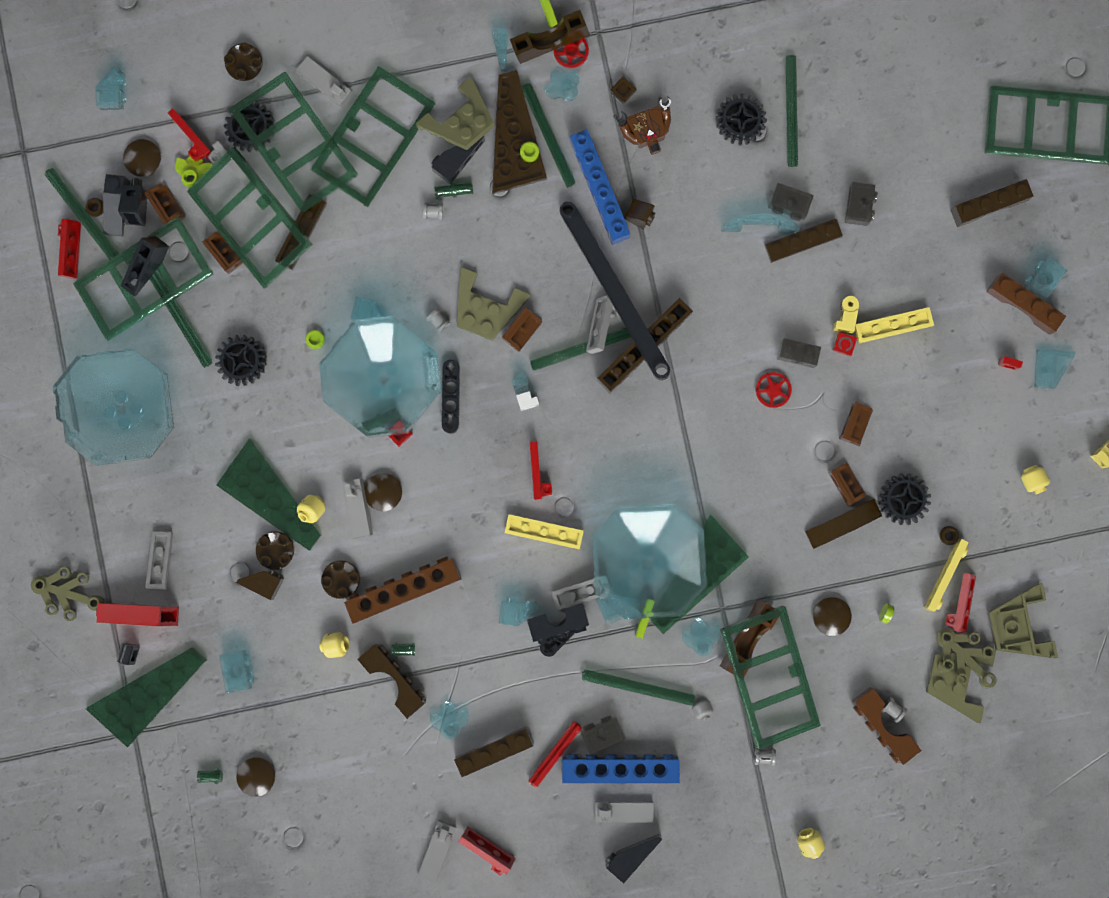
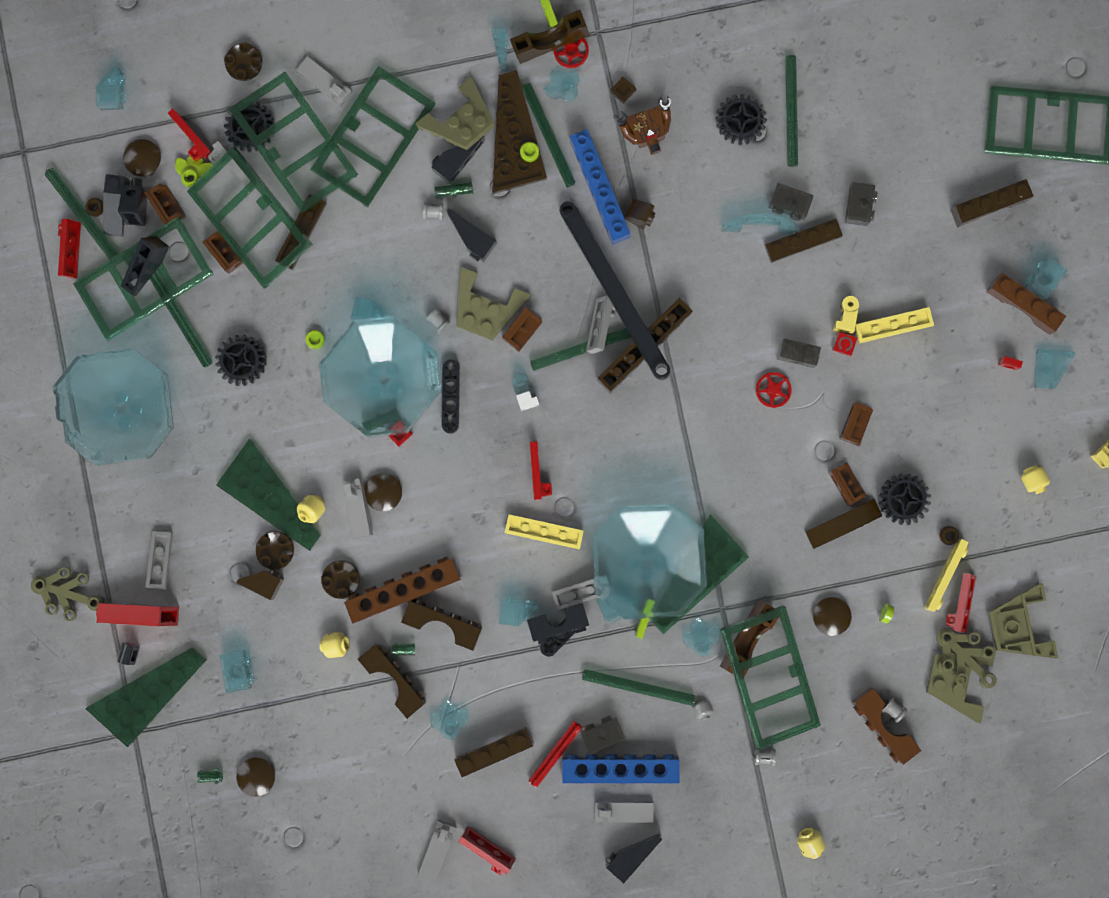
(465, 633): none -> dark brown arch
(474, 239): none -> black slope

